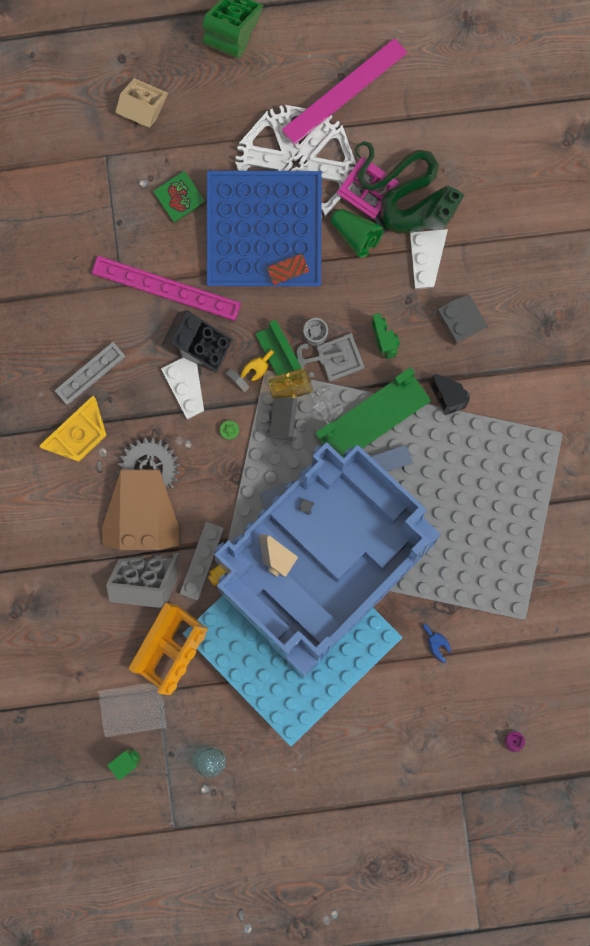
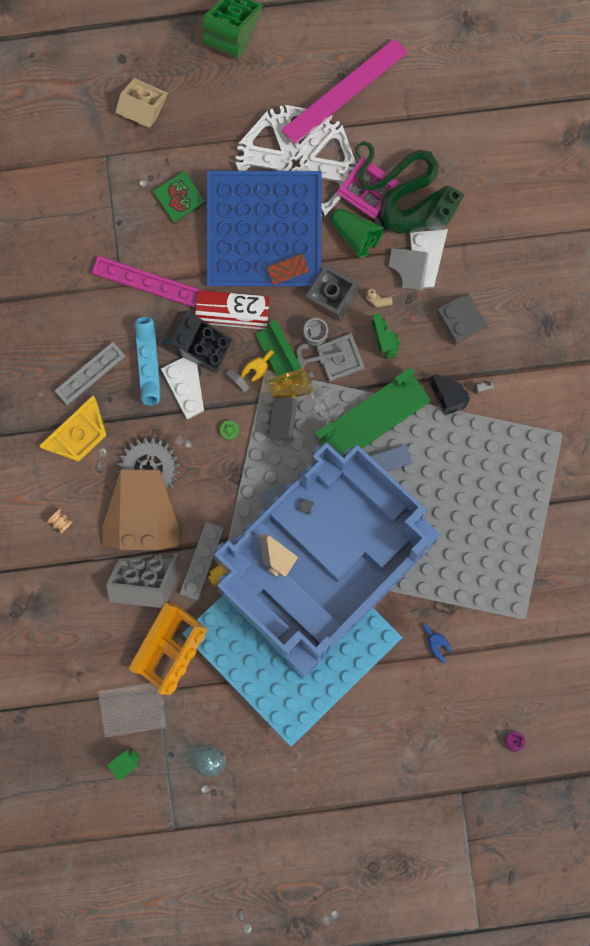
(59, 521): none -> light nougat bush
(147, 361): none -> medium azure plate
(232, 309): none -> sticker
(333, 292): none -> dark grey slope
(374, 299): none -> tan arm
(410, 266): none -> light grey tile
(480, 388): none -> light grey tile

